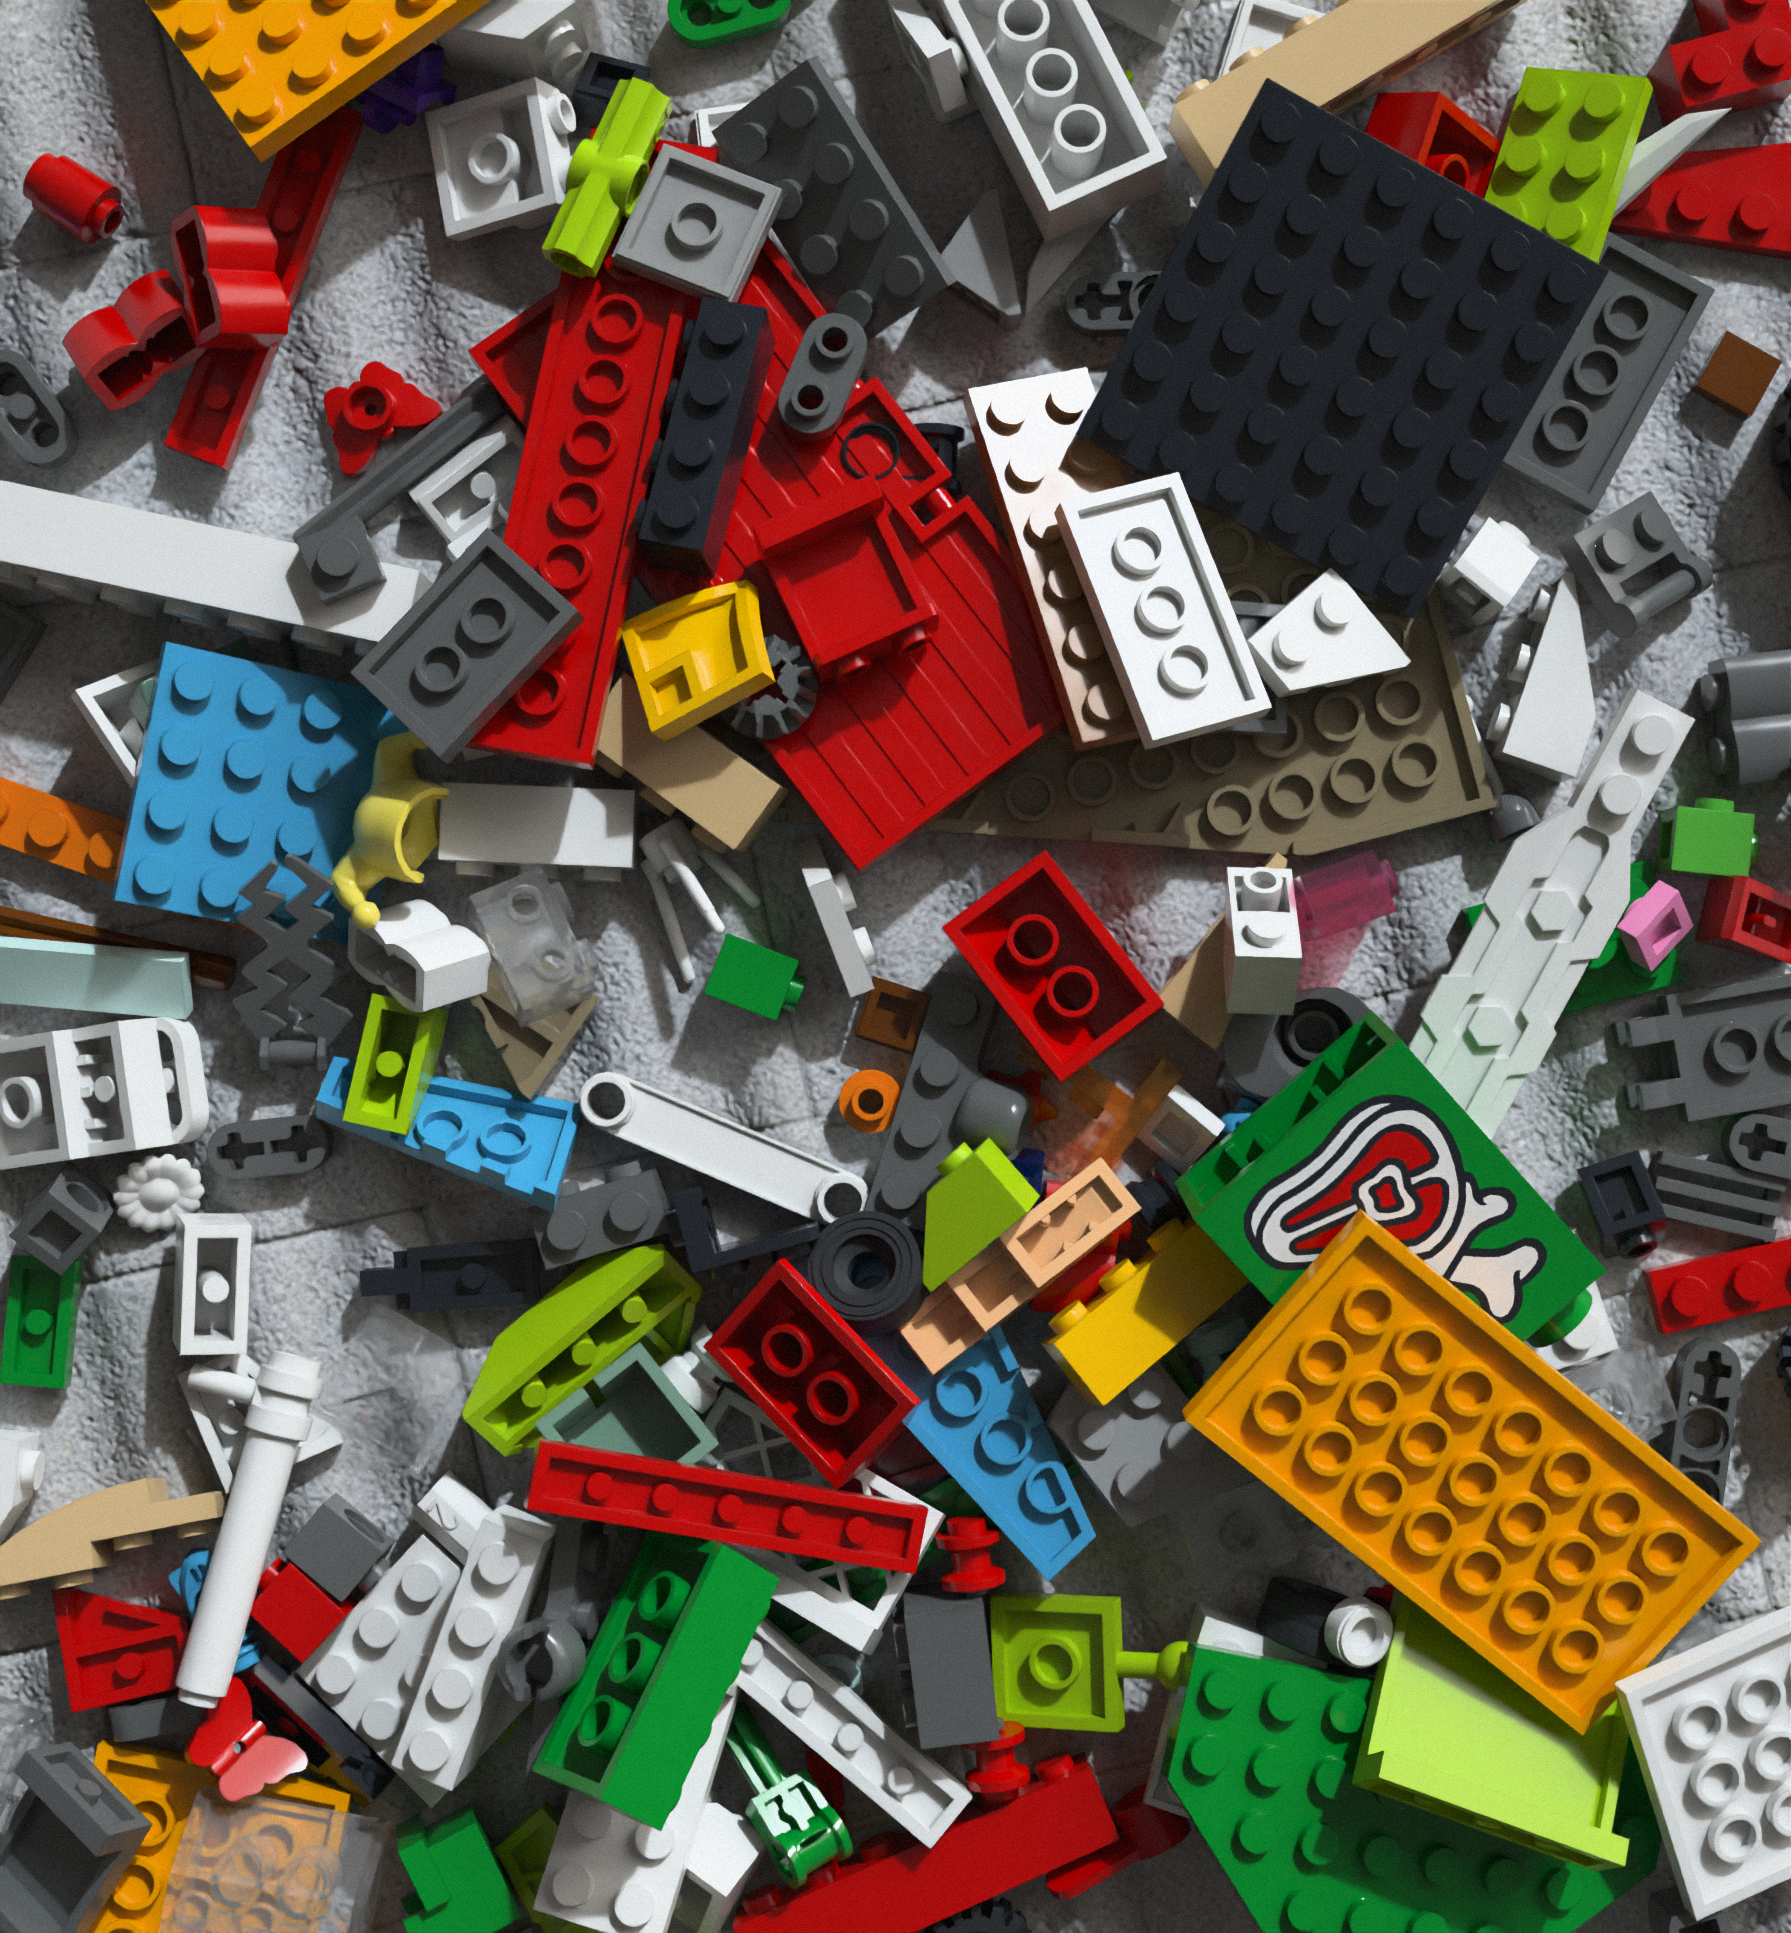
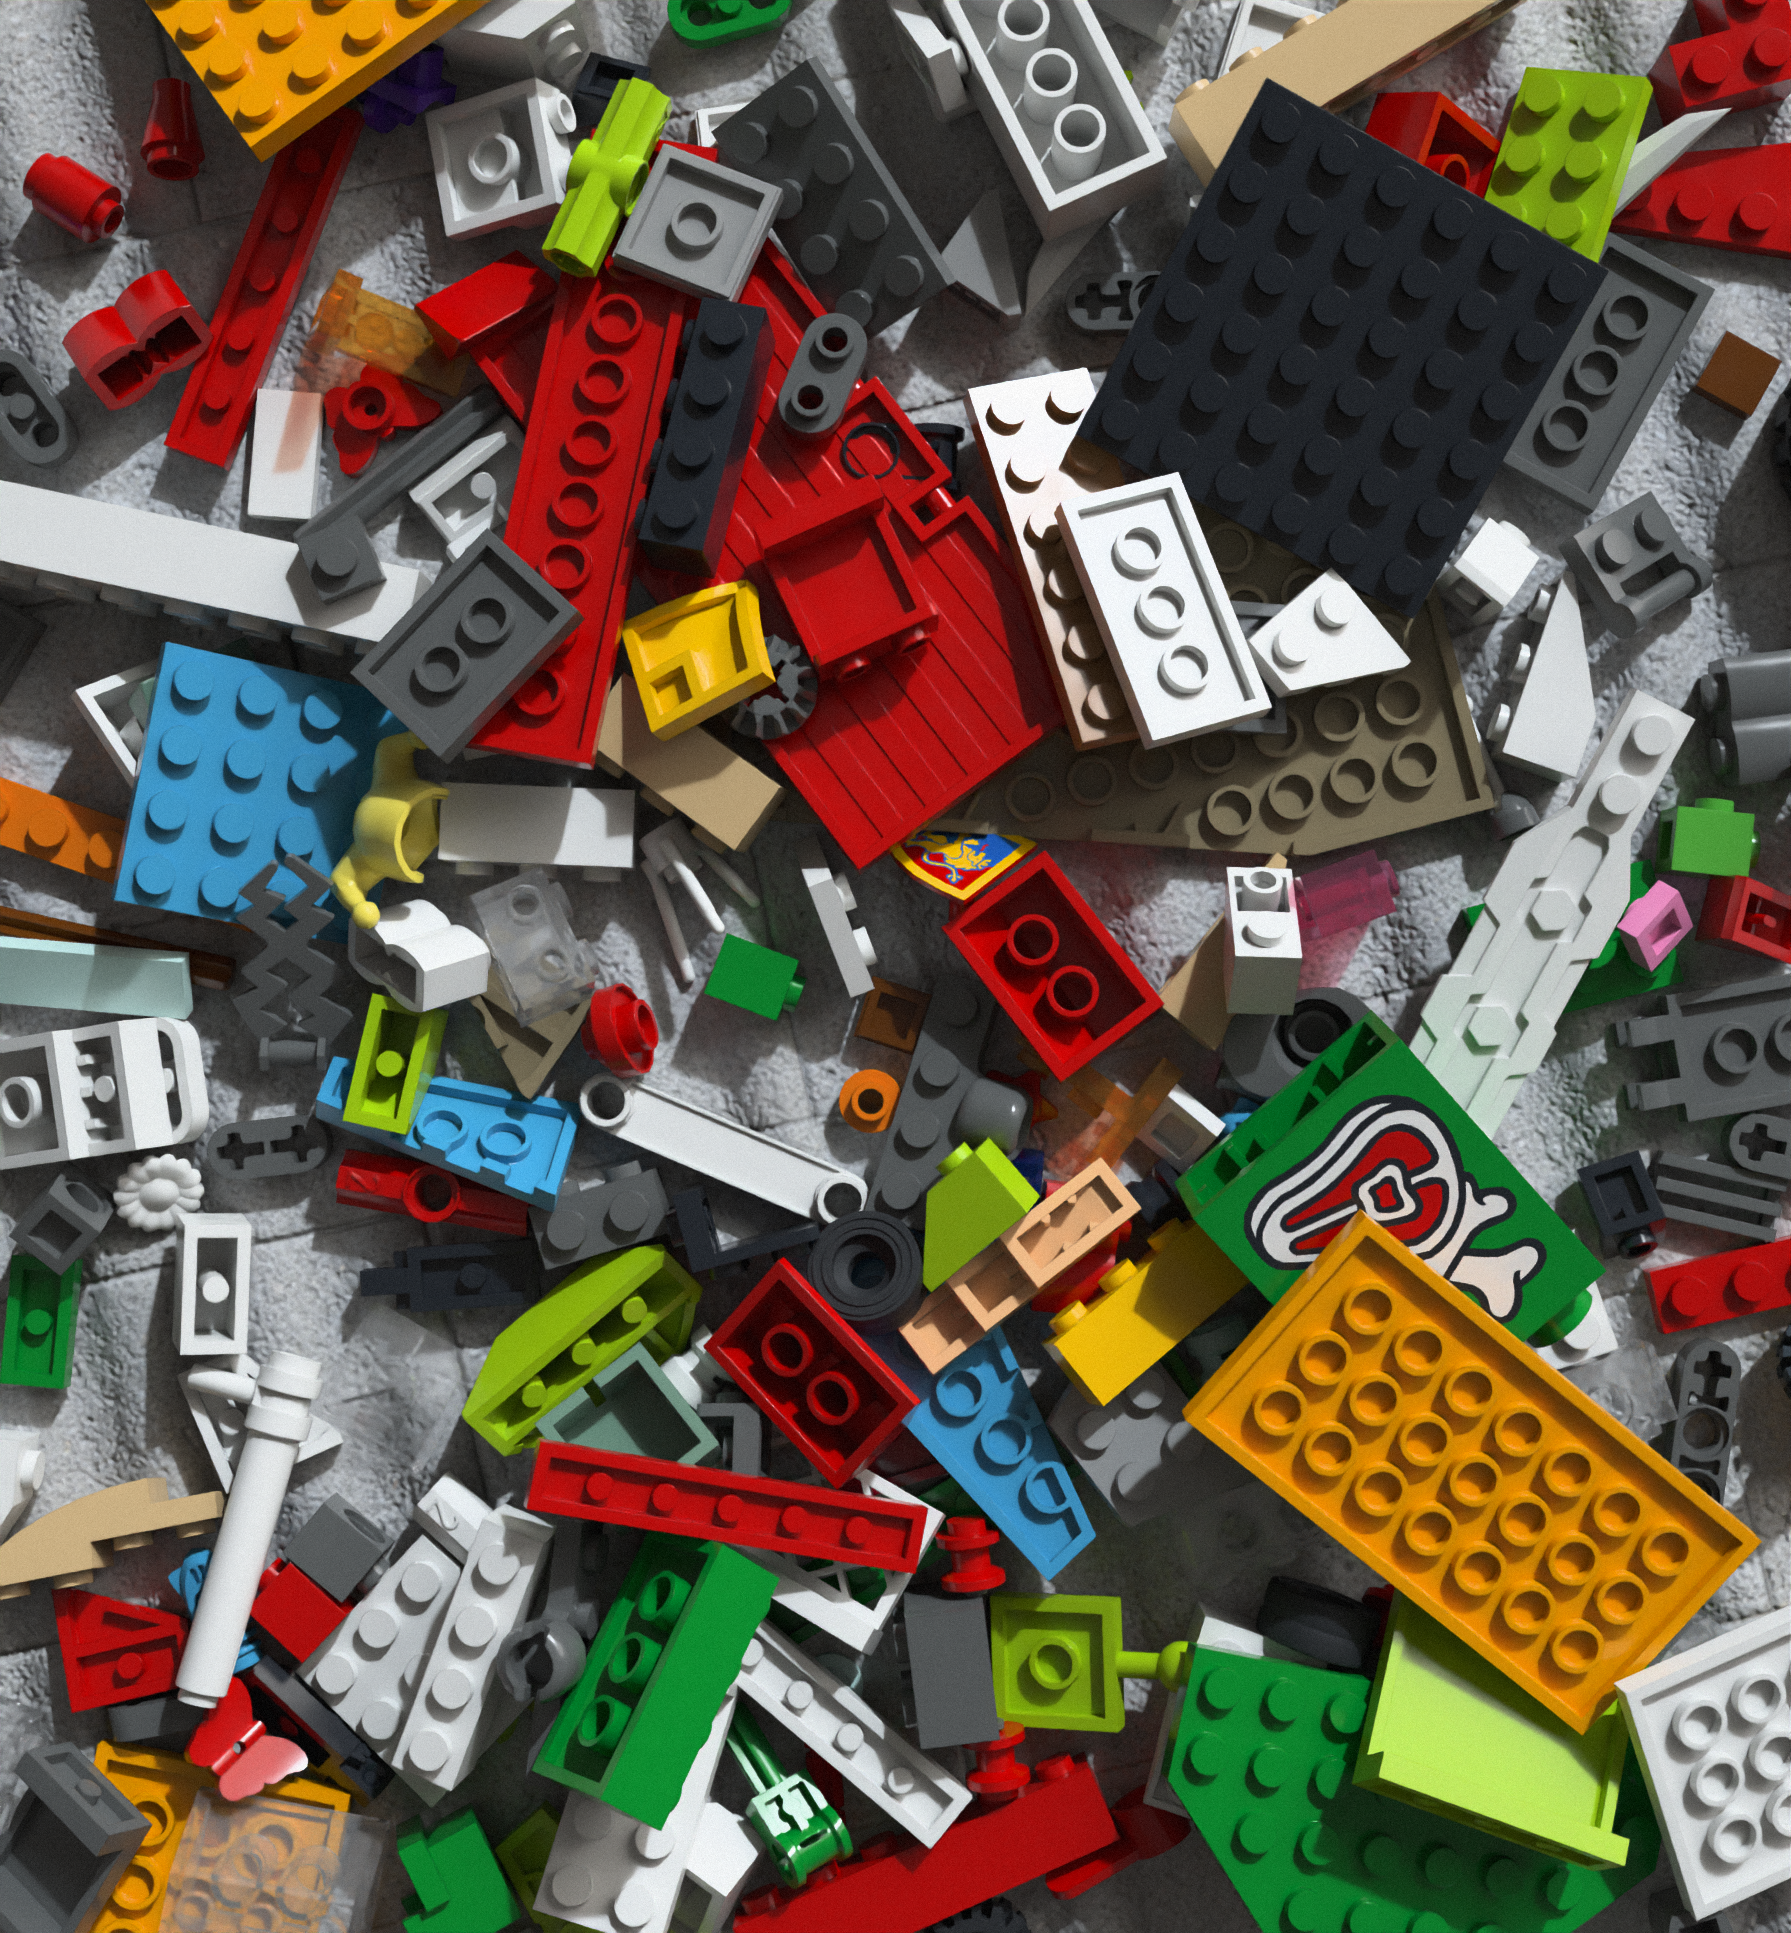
(171, 132): none -> red cone
(229, 277): red brick -> none
(286, 455): none -> white tile
(382, 336): none -> clear orange bracket
(397, 1187): none -> red piece
(483, 302): none -> red slope
(620, 1031): none -> red plate
(750, 1444): none -> dark grey bracket
(960, 863): none -> shield
(1358, 1631): white tile -> none

